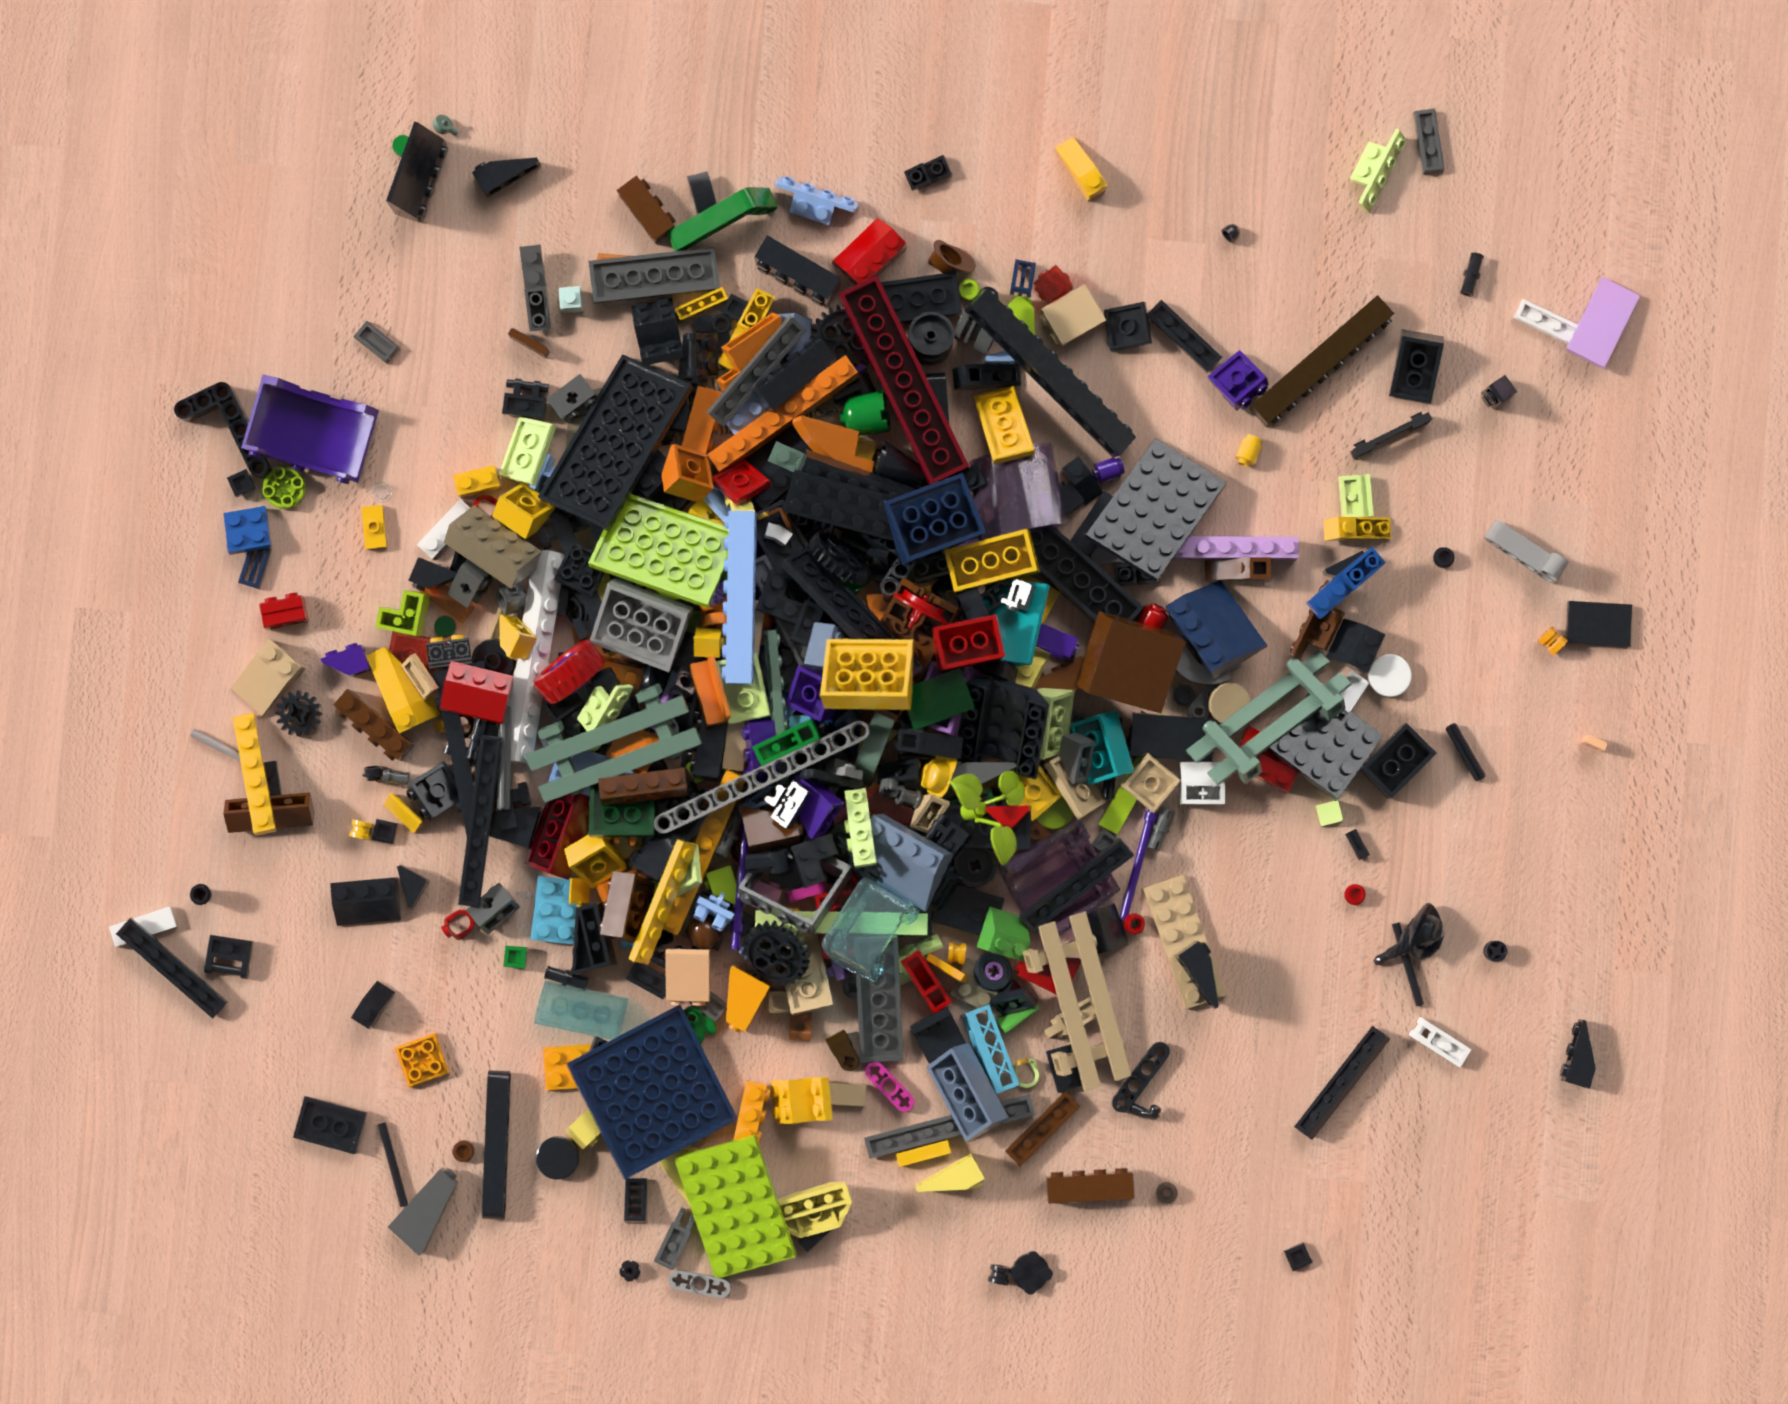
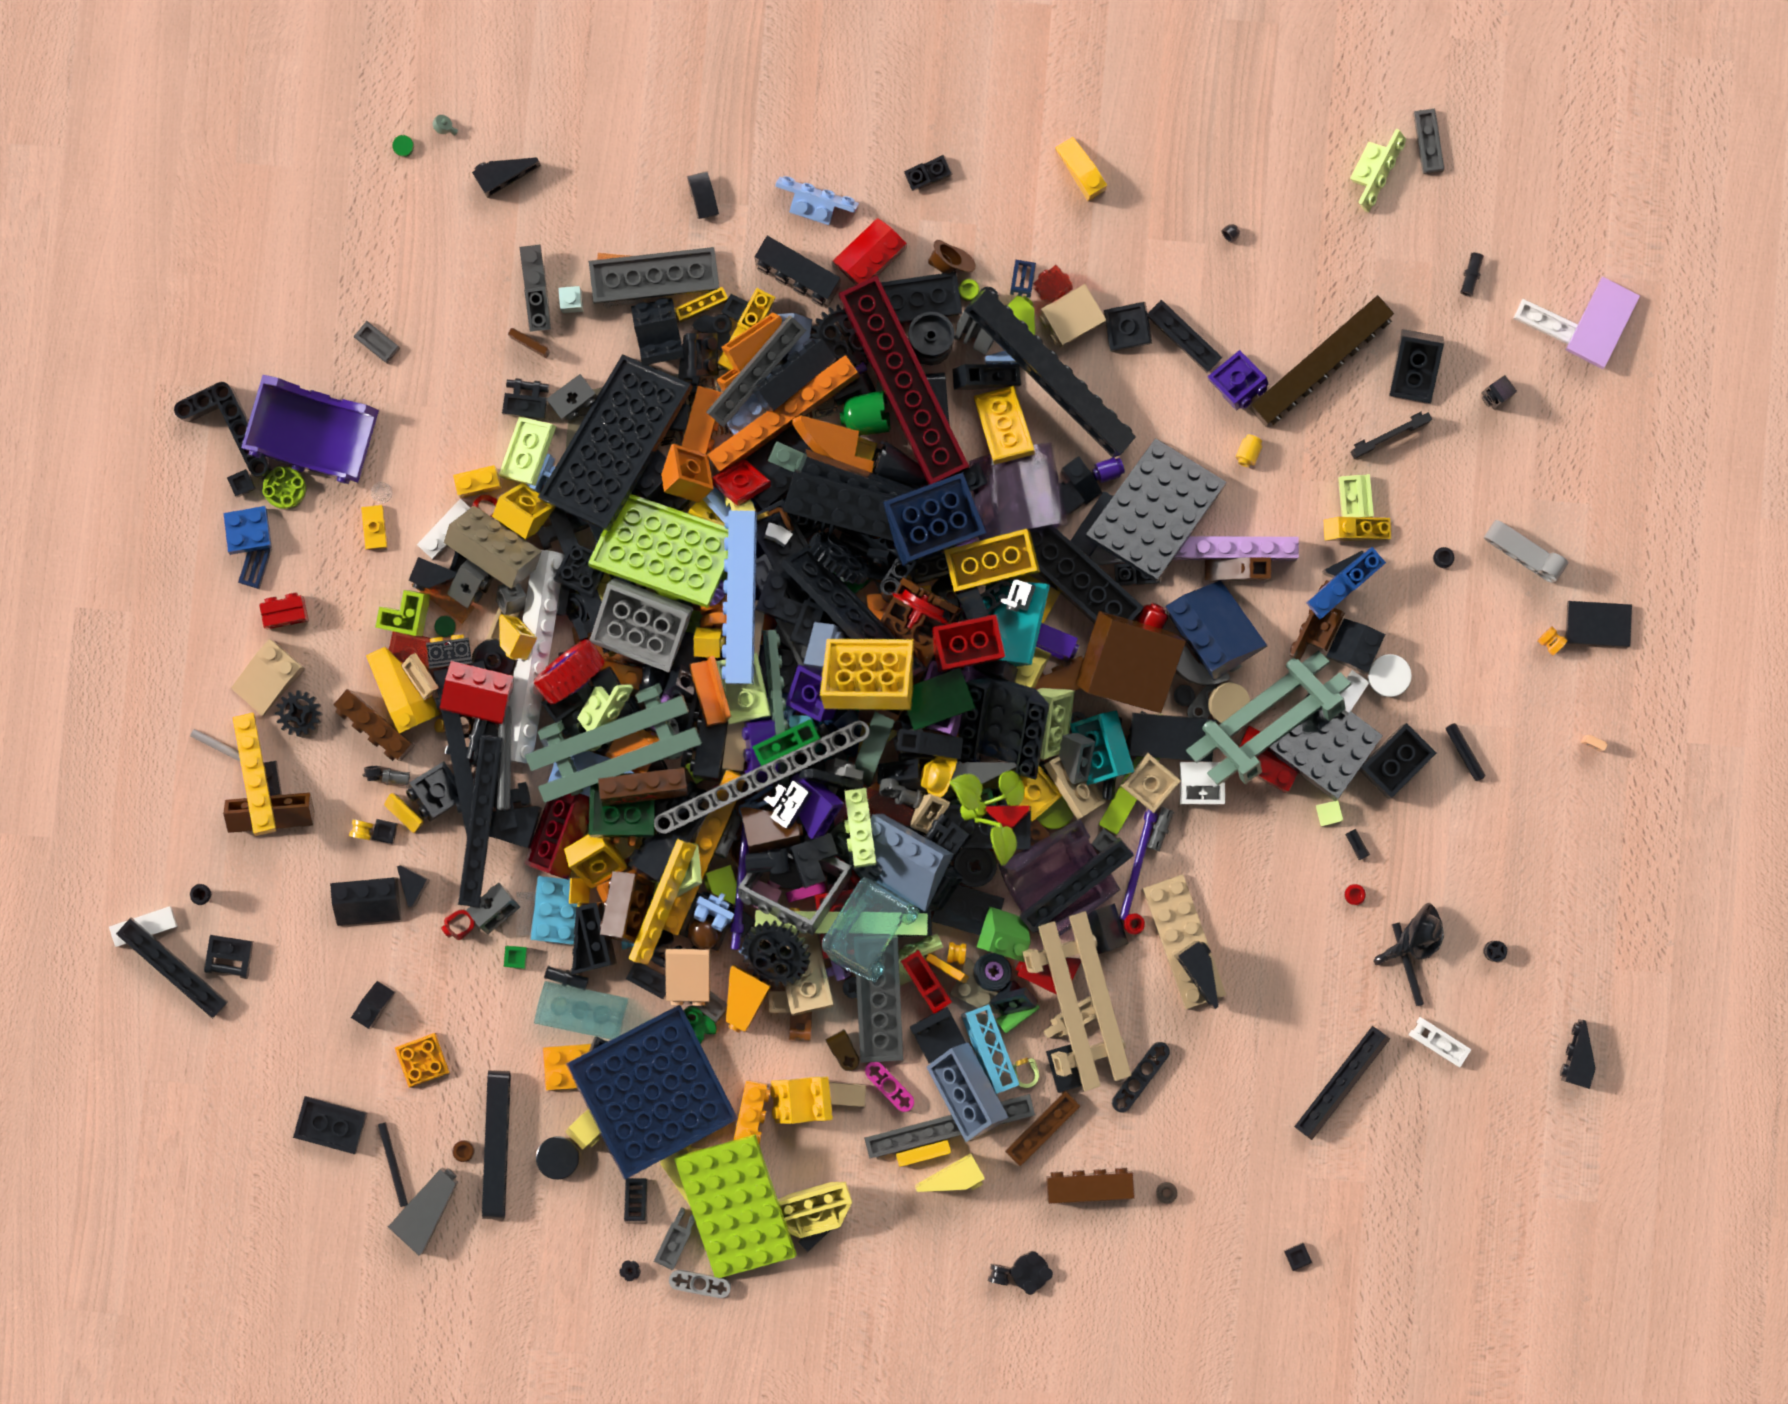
(350, 661): dark purple slope -> none
(416, 173): black slope -> none
(646, 208): reddish brown brick -> none
(719, 216): green beam -> none
(1145, 1113): black arm -> none

